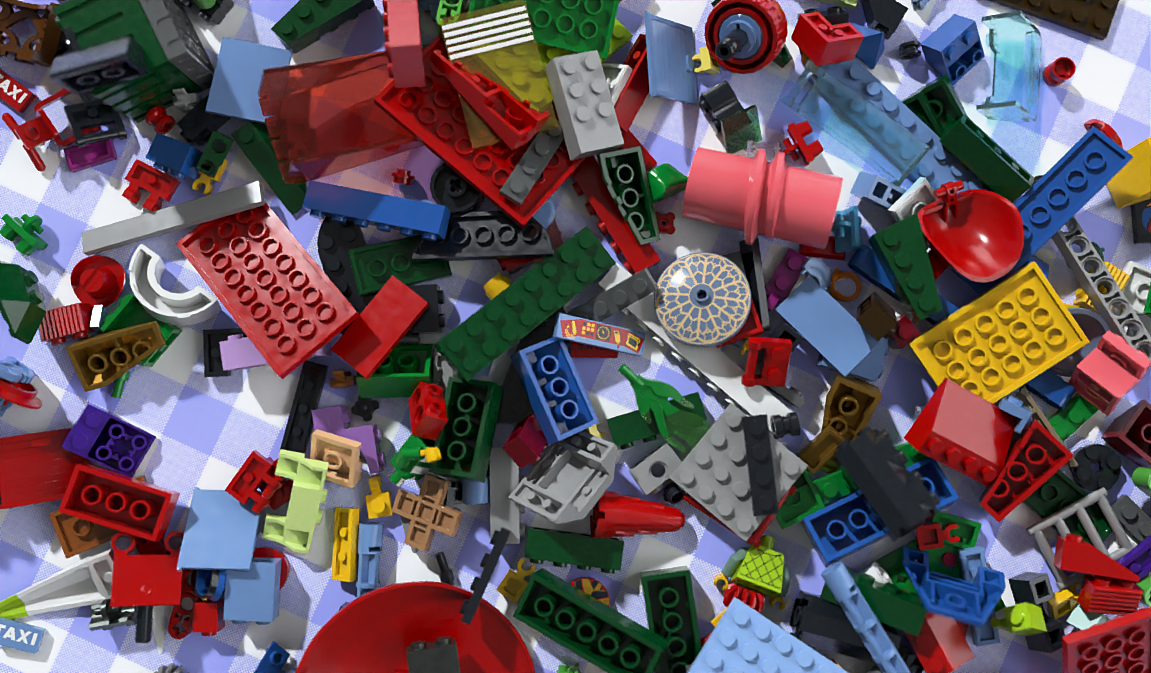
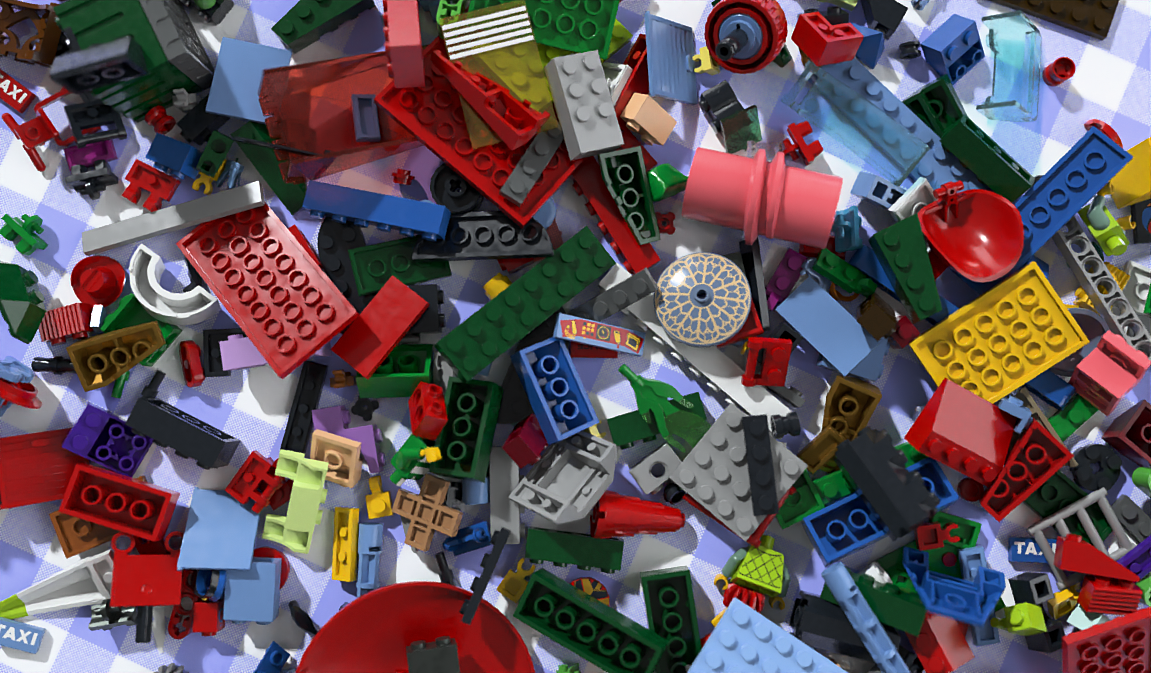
(57, 365): none -> black pin
(91, 182): none -> black hips
(150, 390): none -> black bar
(182, 433): none -> black brick
(190, 362): none -> red plate
(194, 277): none -> black bar
(235, 170): none -> flat silver piece
(277, 147): none -> black sword
(301, 618): none -> black bar
(303, 241): none -> red tile
(365, 118): none -> medium blue tile
(468, 539): none -> blue hinge
(648, 119): none -> light nougat brick
(843, 274): none -> green hinge
(970, 489): none -> red tile
(1027, 550): none -> blue tile
(1102, 225): none -> torso

